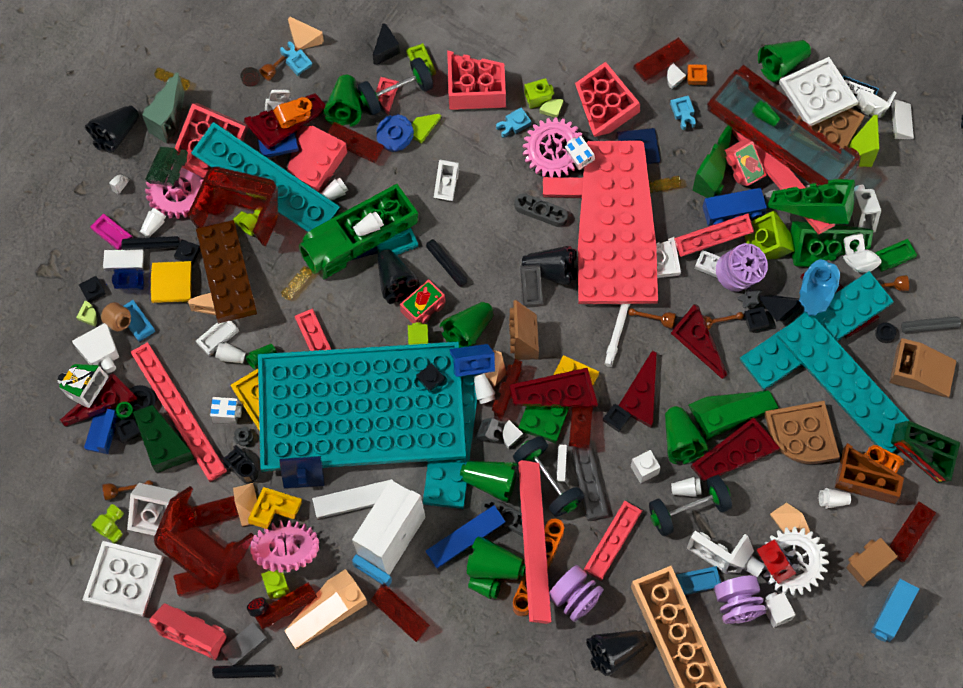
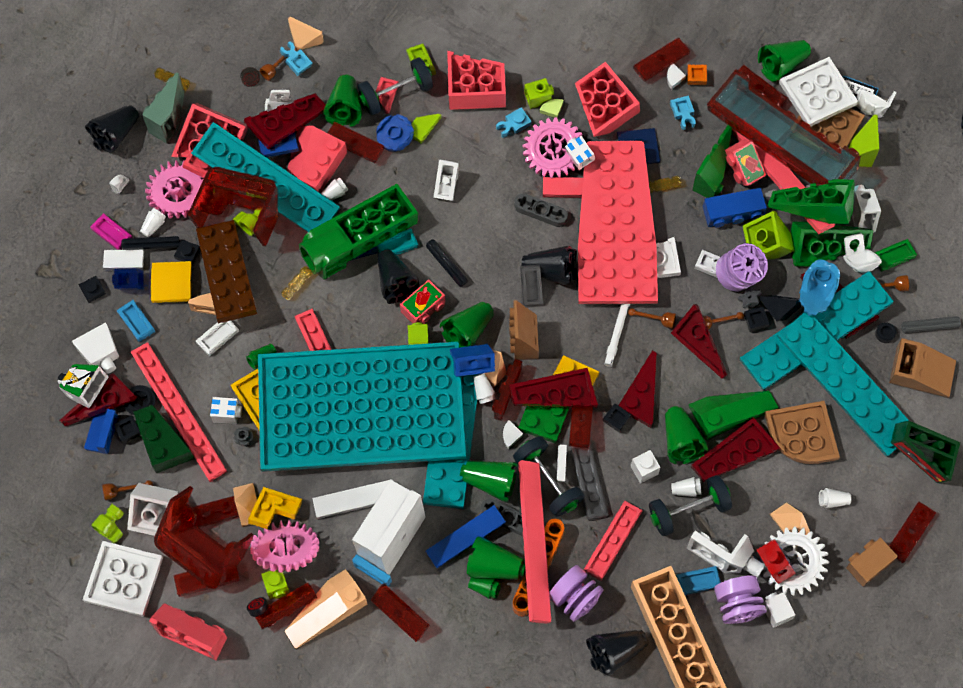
(87, 314): yellowish green tile -> none
(116, 316): medium nougat head -> none
(121, 407): green hinge -> none
(162, 165): clear green plate -> none
(229, 353): white cone -> none
(238, 462): black piece -> none
(243, 644): flat silver tile -> none
(244, 671): black axle -> none
(292, 112): orange piece -> none
(302, 472): dark blue piece -> none
(368, 224): white cone -> none
(386, 46): black slope -> none
(430, 377): black plate -> none
(487, 430): flat silver tile -> none
(714, 235): coral tile -> none
(765, 113): green cone -> none
(866, 477): dark orange wedge -> none
(886, 458): orange piece -> none
(894, 610): dark azure slope -> none
(902, 120): white slope -> none

